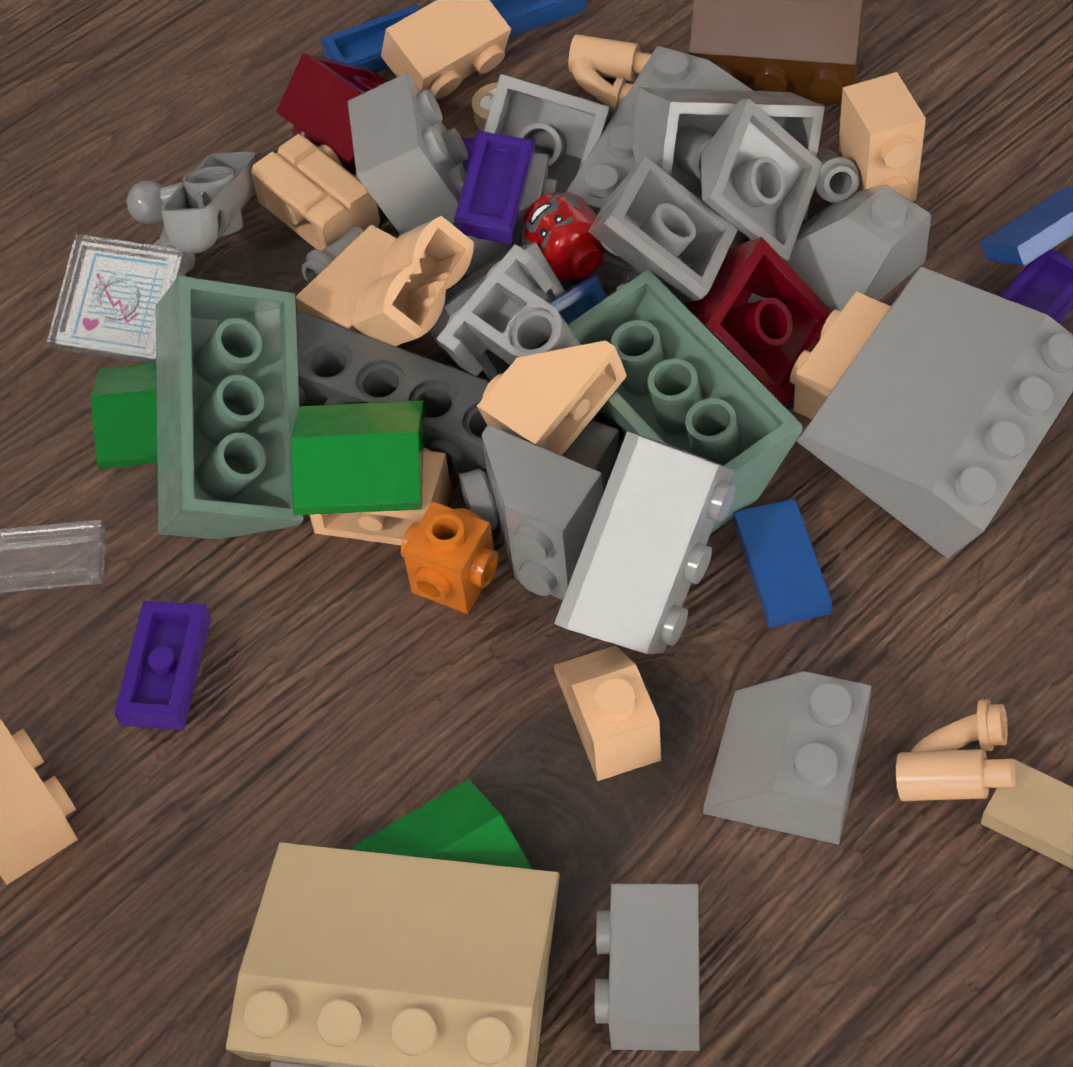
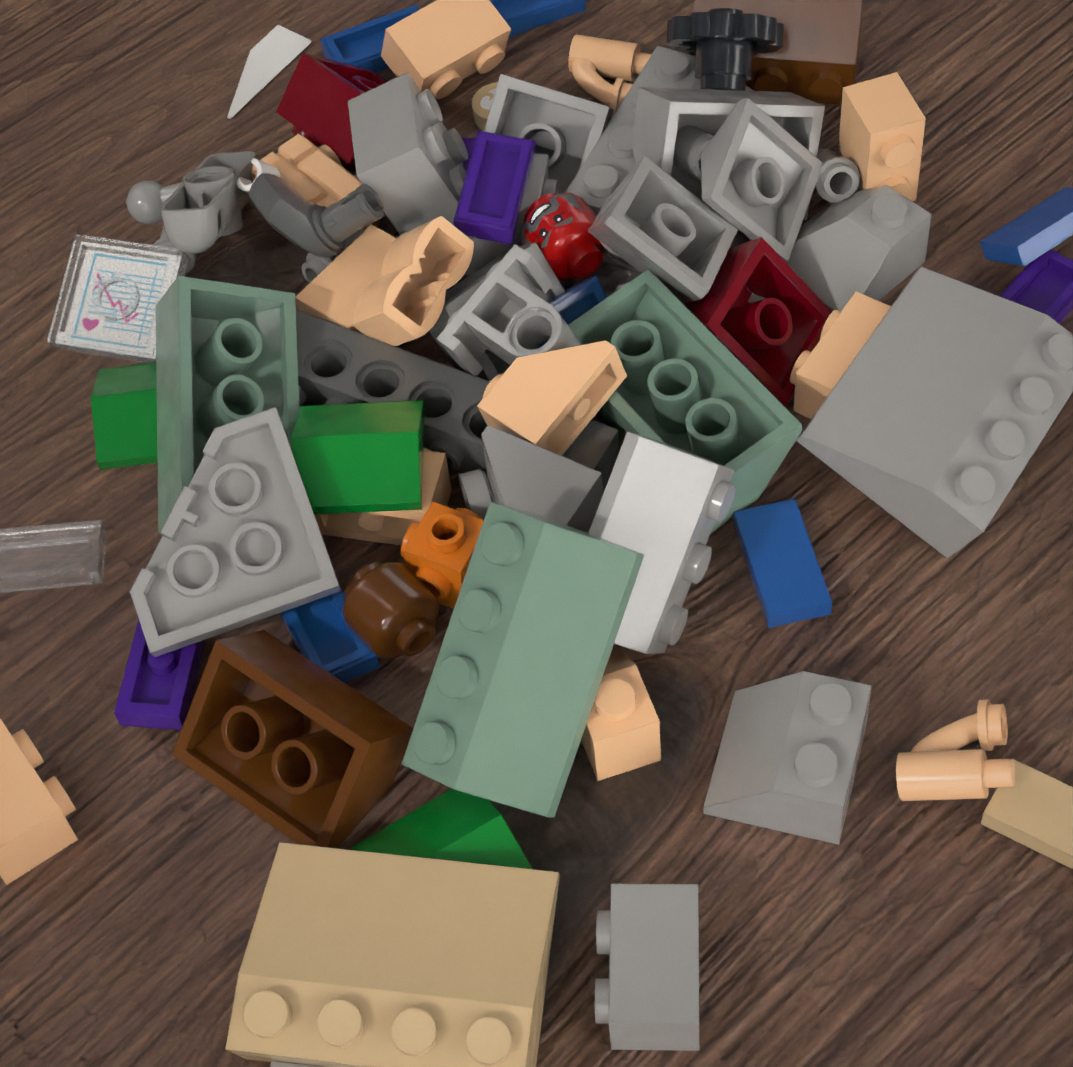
(234, 542): none -> light grey plate
(265, 63): none -> white sticker
(290, 740): none -> reddish brown slope
(304, 223): none -> dark grey arm
(326, 638): none -> blue tile
(390, 610): none -> reddish brown head
(522, 660): none -> sand green slope
(724, 44): none -> black plant

